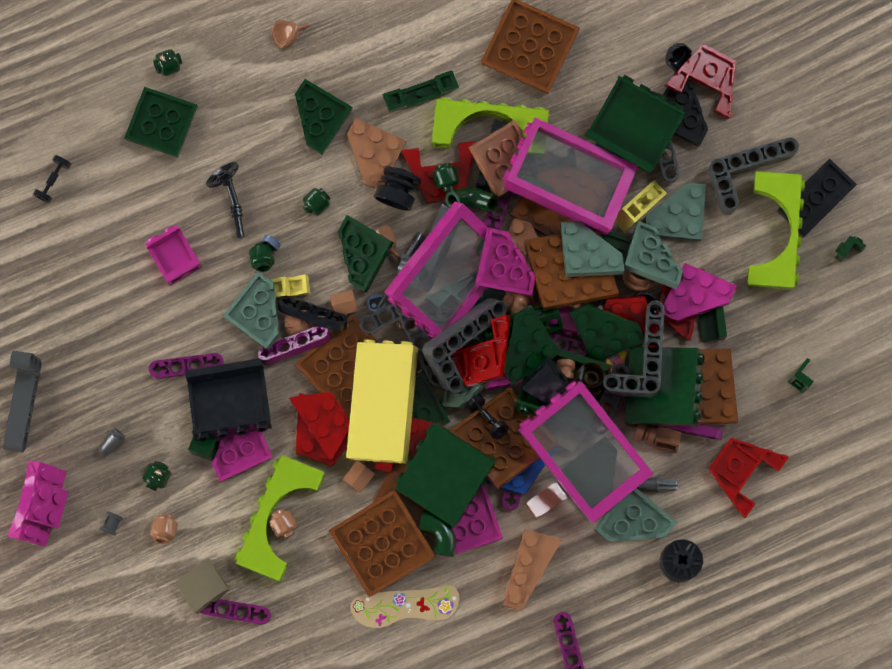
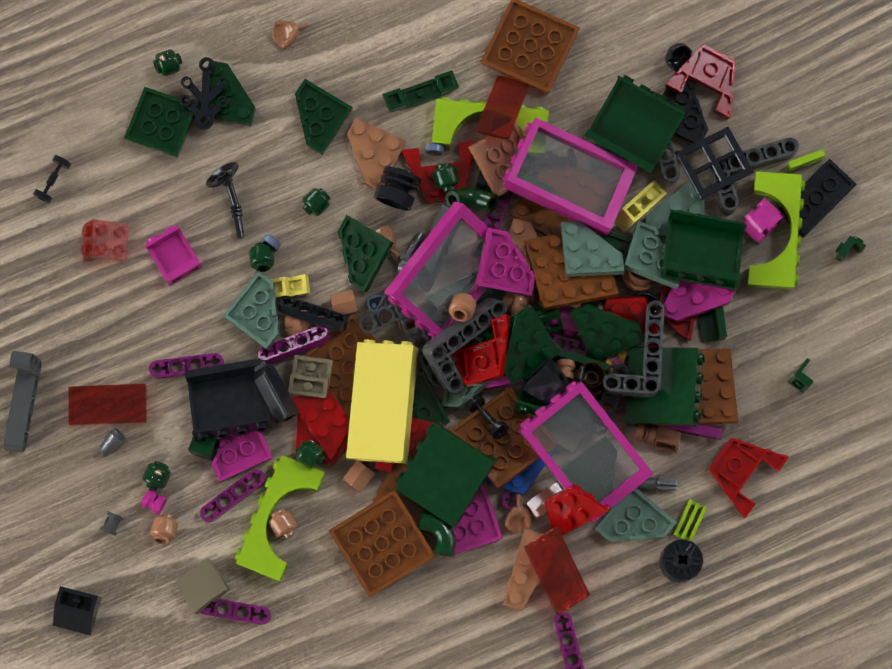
(39, 504): dark pink piece -> none
(75, 610): none -> black slope
(105, 240): none -> clear red bracket
(107, 404): none -> clear red tile
(154, 501): none -> dark pink wheel
(206, 95): none -> black plant
(230, 492): none -> magenta beam
(240, 108): none -> dark green plate
(274, 392): none -> black piece
(310, 376): none -> dark tan slope
(310, 454): none -> dark green head
(390, 606): tan sticker -> none
(435, 149): none -> sand blue tile
(462, 307): none -> nougat head
(502, 108): none -> clear red piece
(518, 518): none -> nougat piece
(556, 570): none -> clear red tile
(573, 508): none -> red wing
(696, 506): none -> lime tile
(703, 249): none -> dark green panel
(714, 163): none -> black window
(762, 220): none -> dark pink brick
(804, 161): none -> lime tile

